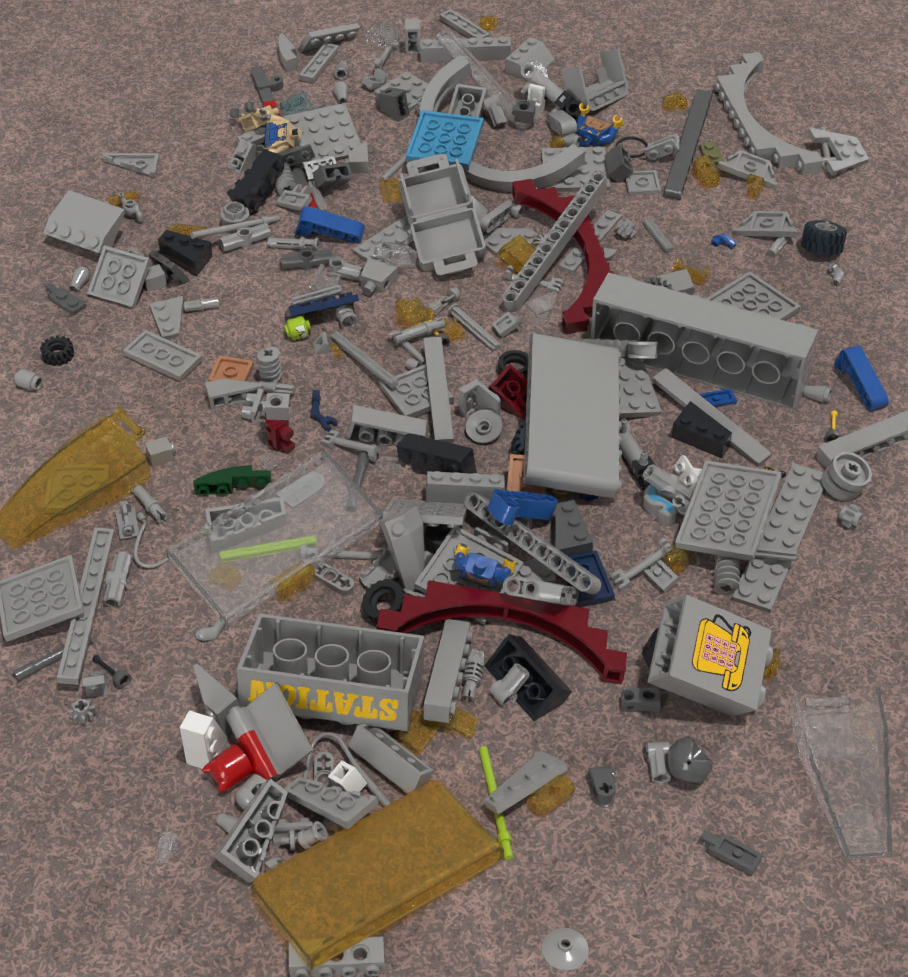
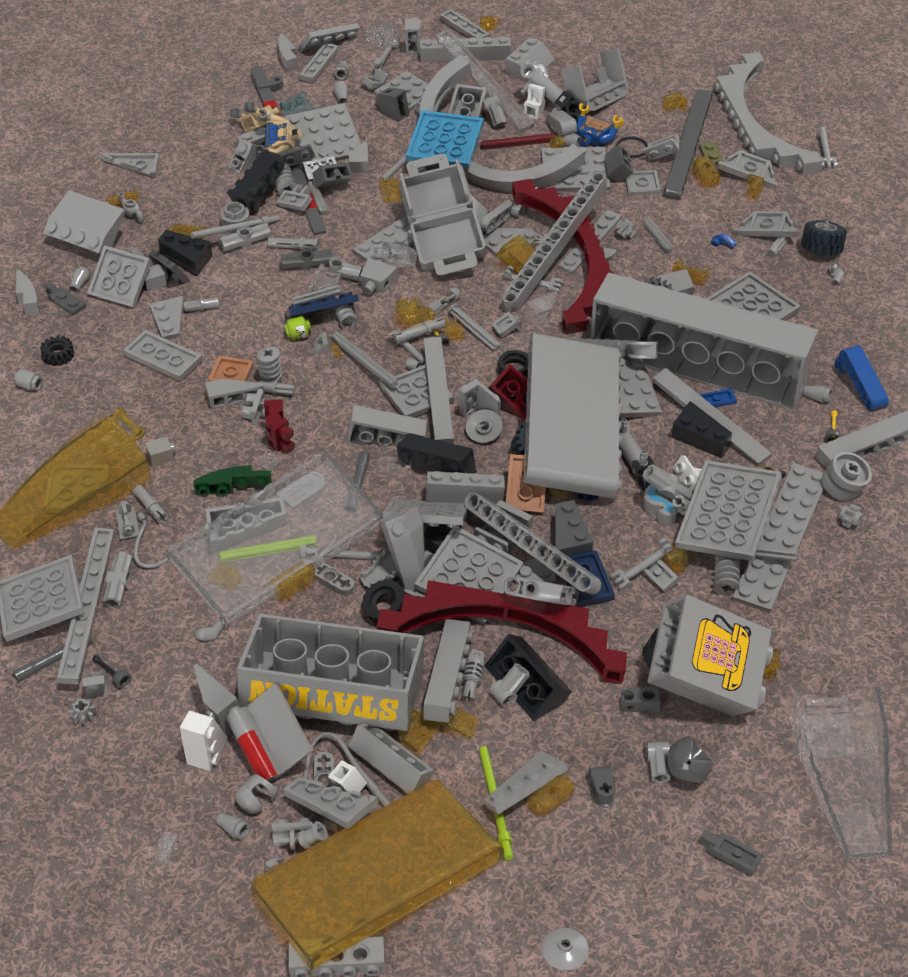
(26, 294): none -> light grey slope
(229, 768): red piece -> none
(249, 837): light grey wedge -> none
(277, 406): light grey brick -> none
(315, 413): dark blue piece -> none
(329, 224): blue beam -> none
(335, 438): light grey hinge -> none
(481, 568): blue torso -> none
(508, 505): blue beam -> none
(517, 141): none -> dark red axle
(524, 111): dark grey brick -> none
(845, 148): light grey wing -> none

